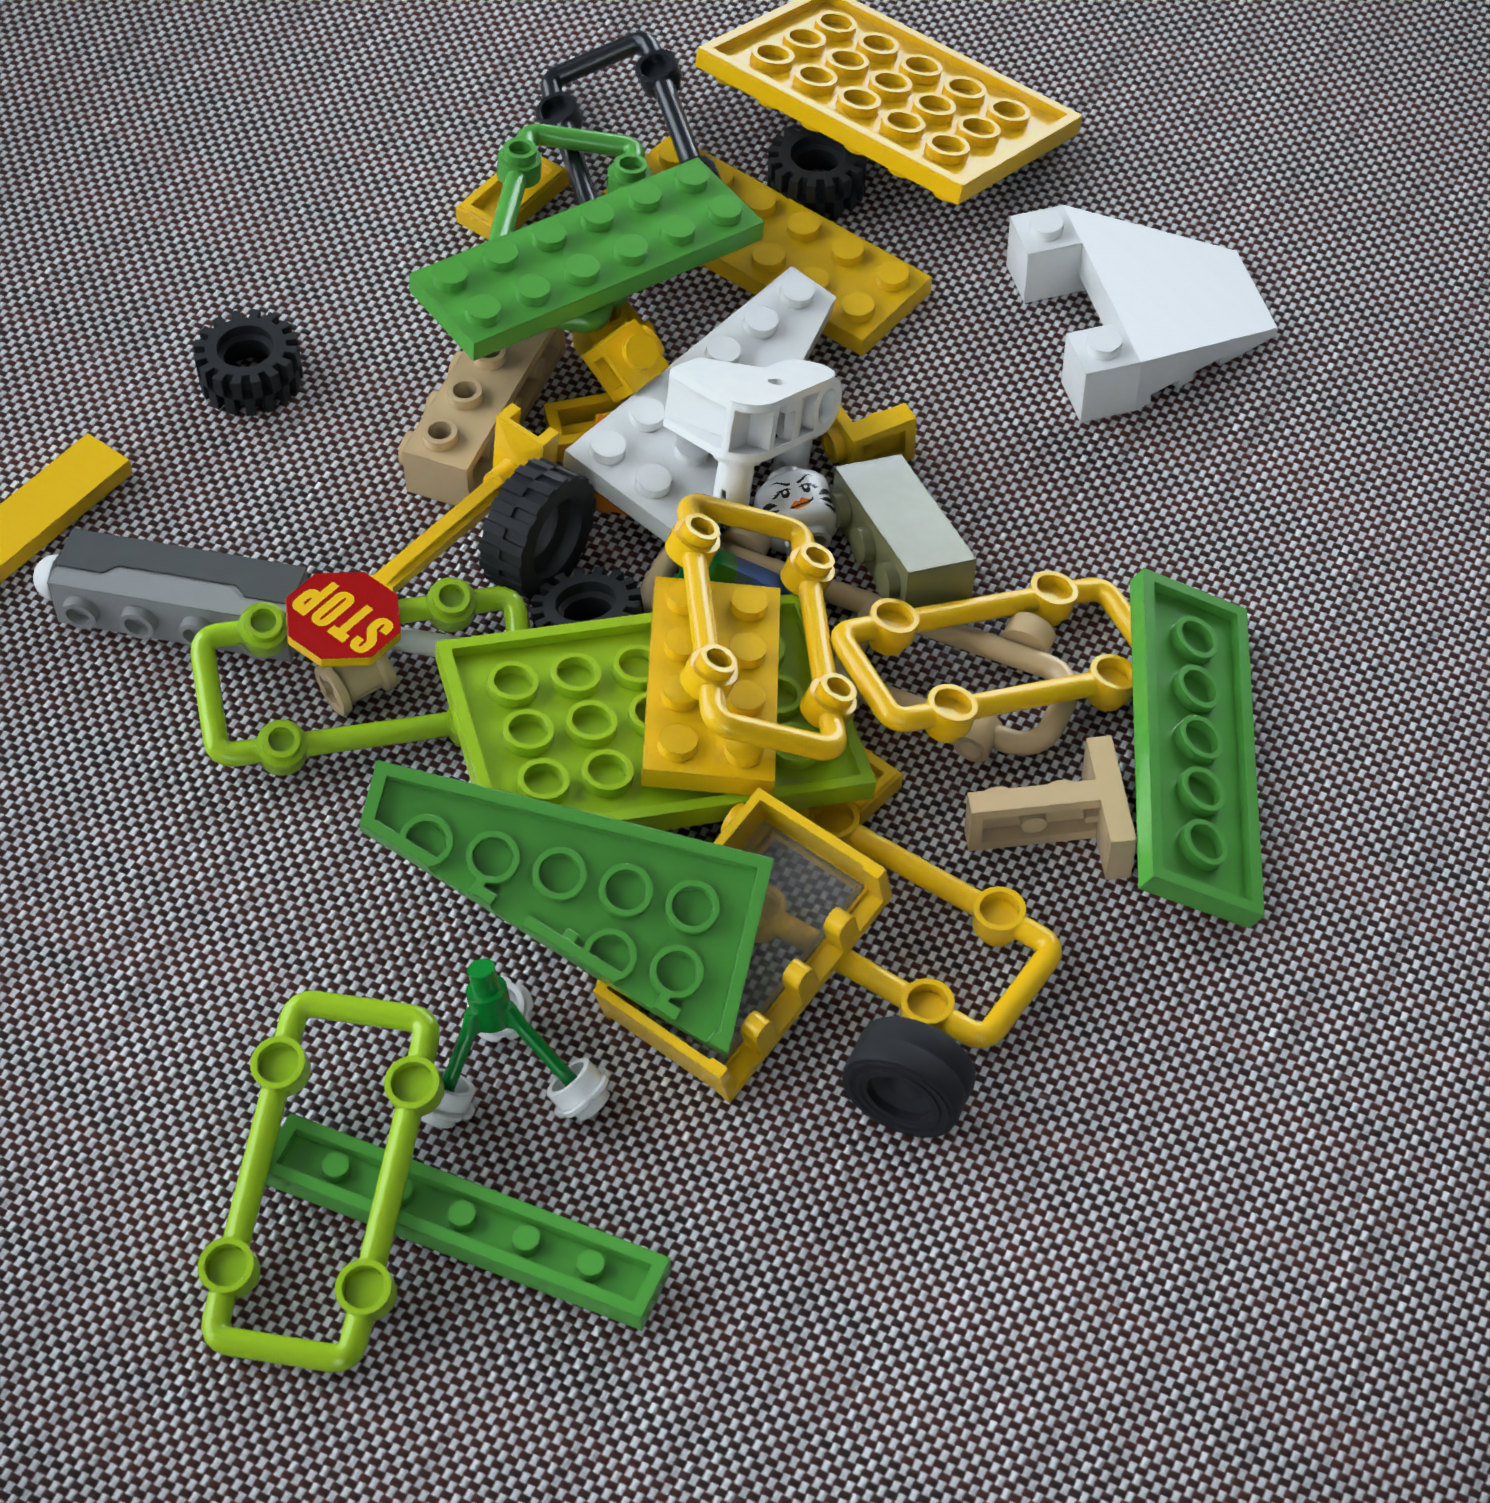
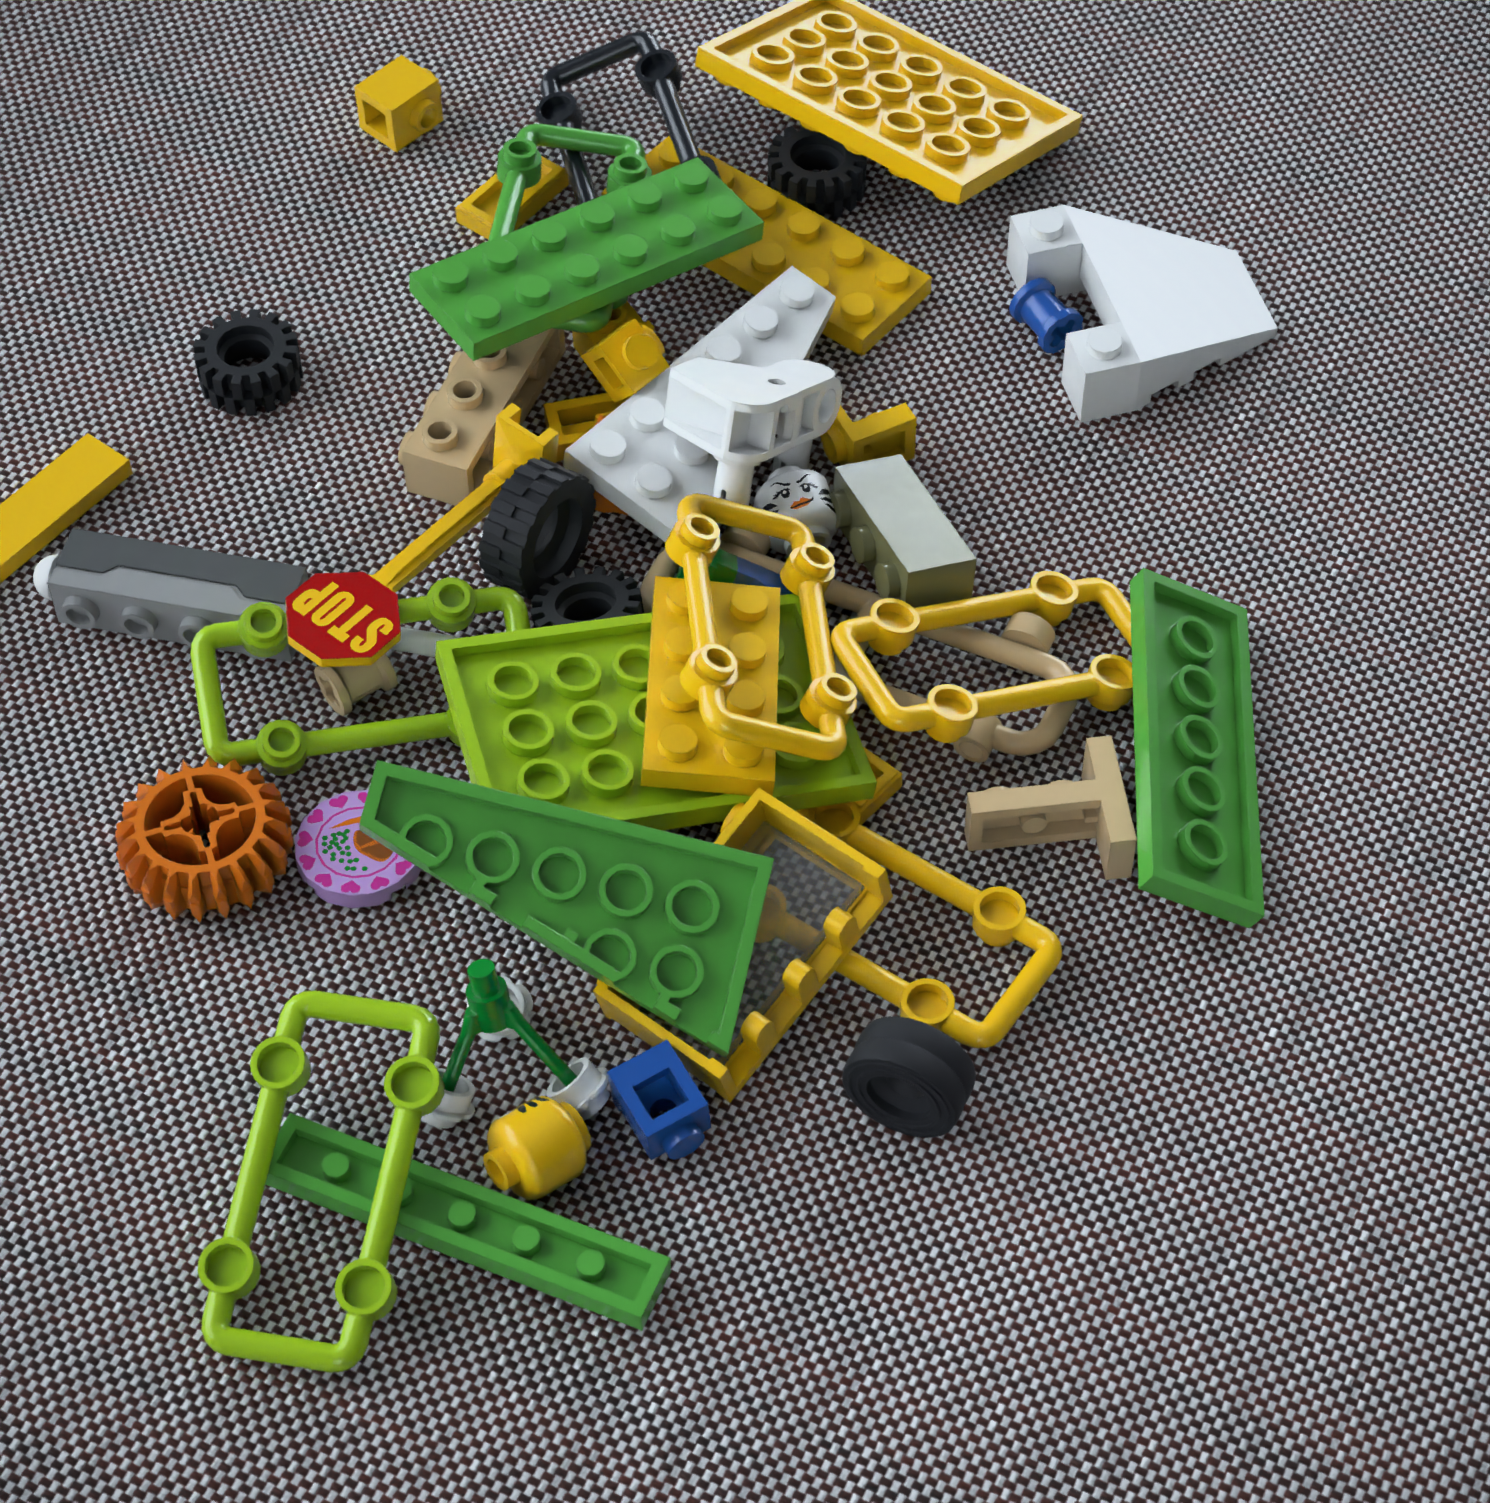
(164, 846): none -> orange gear
(343, 861): none -> lavender tile
(399, 103): none -> yellow brick
(537, 1147): none -> yellow head
(659, 1083): none -> blue brick
(1045, 314): none -> blue bush

